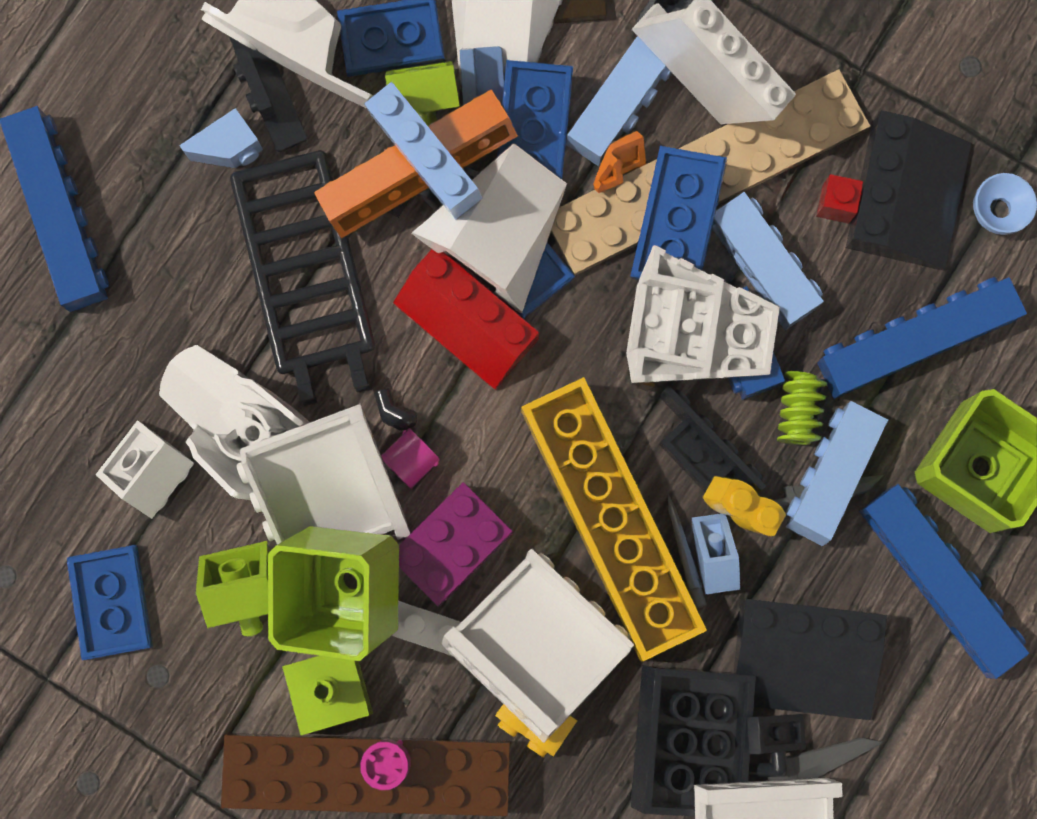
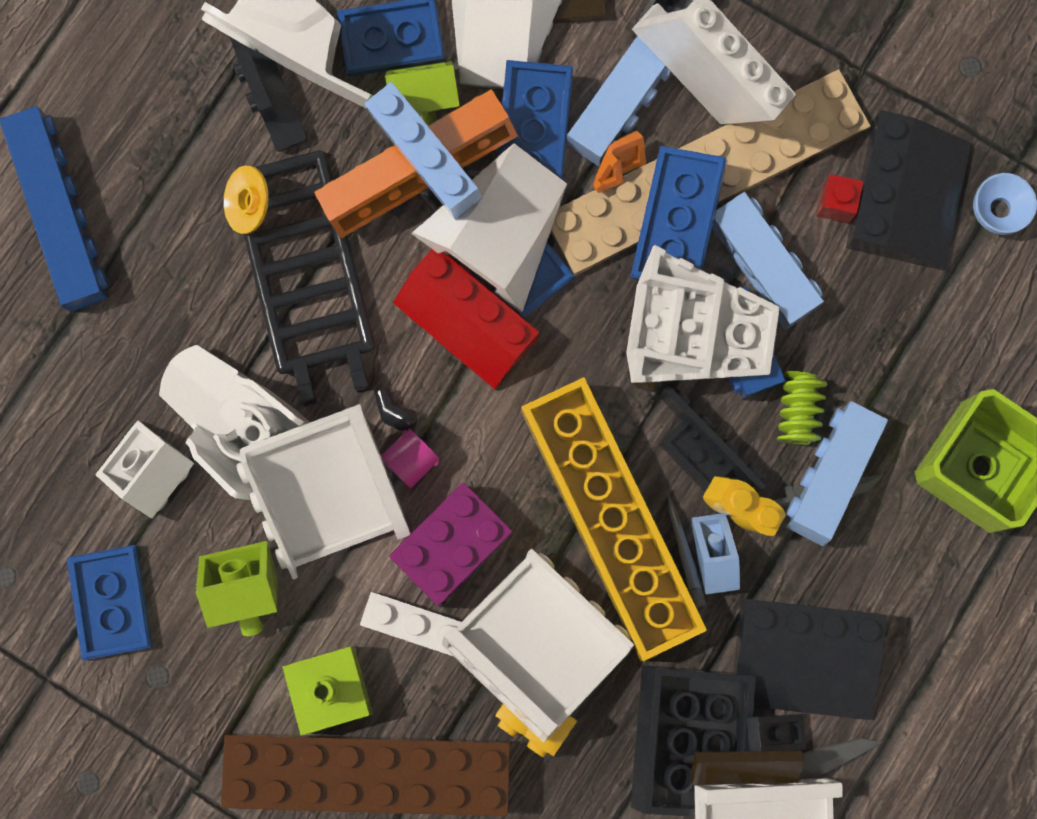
(224, 143): light blue slope -> none
(246, 199): none -> yellow dish
(313, 606): lime plate -> none
(385, 764): dark pink piece -> none
(481, 72): medium blue panel -> none
(746, 767): none -> dark brown tile
(921, 337): blue brick -> none
(944, 582): blue brick -> none

